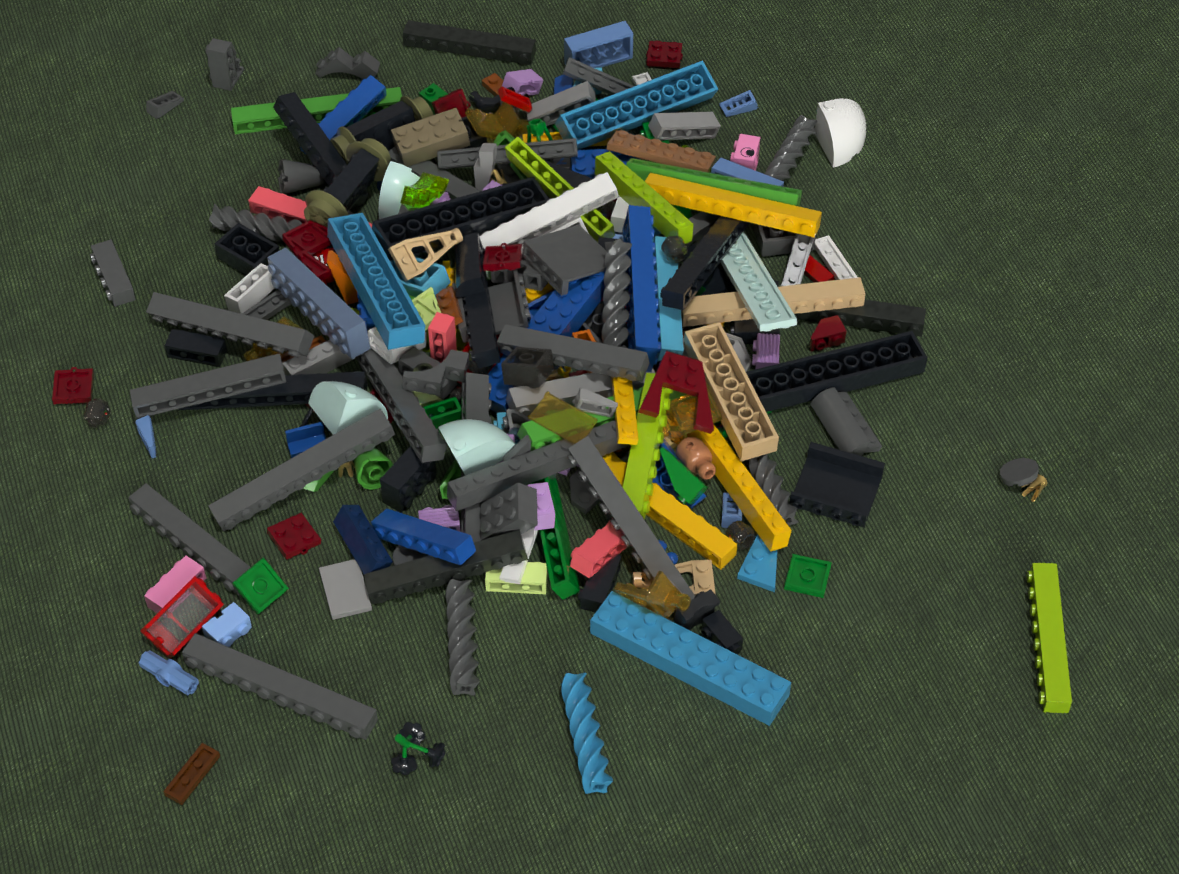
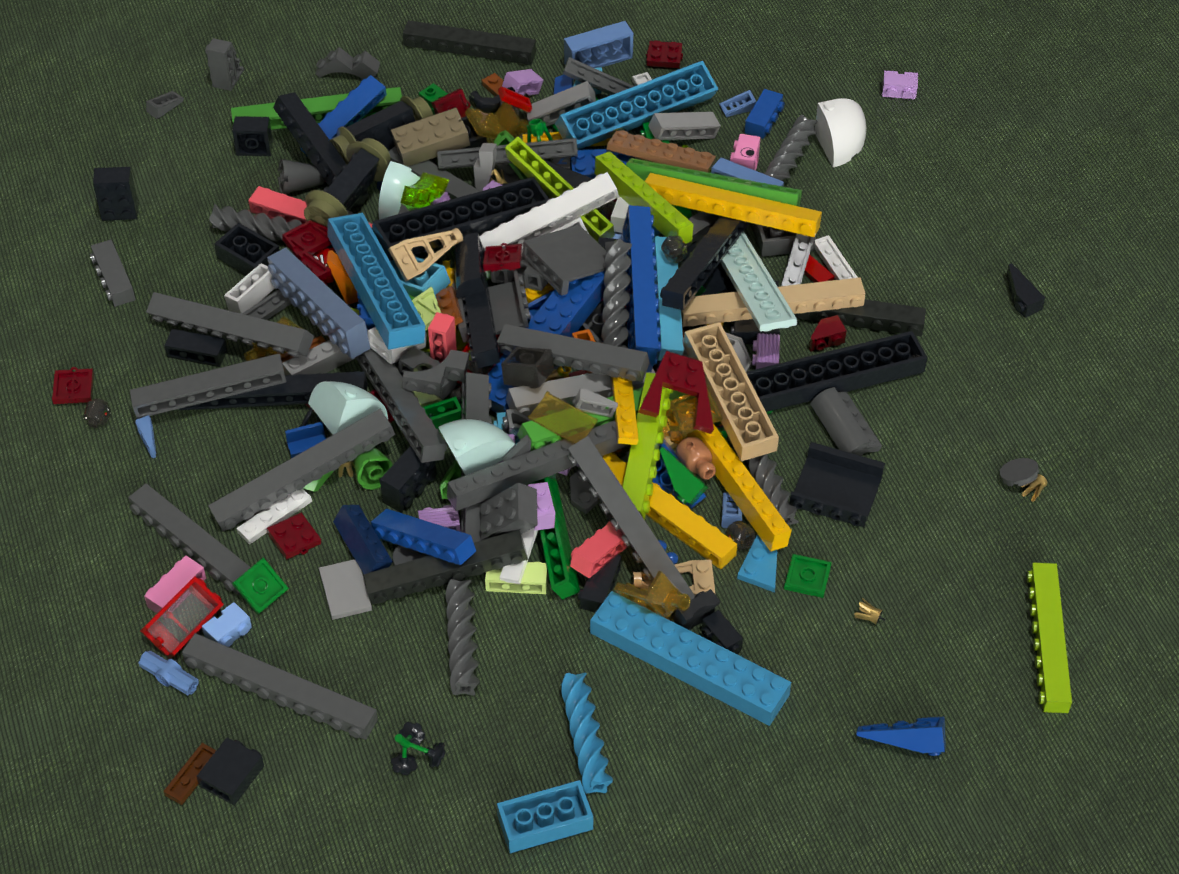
(115, 193): none -> black brick
(230, 771): none -> black brick
(252, 136): none -> black brick
(277, 512): none -> white plate
(545, 816): none -> dark azure brick
(764, 114): none -> blue brick
(872, 613): none -> pearl gold piece
(900, 85): none -> lavender brick
(922, 736): none -> blue wedge
(1024, 294): none -> black slope

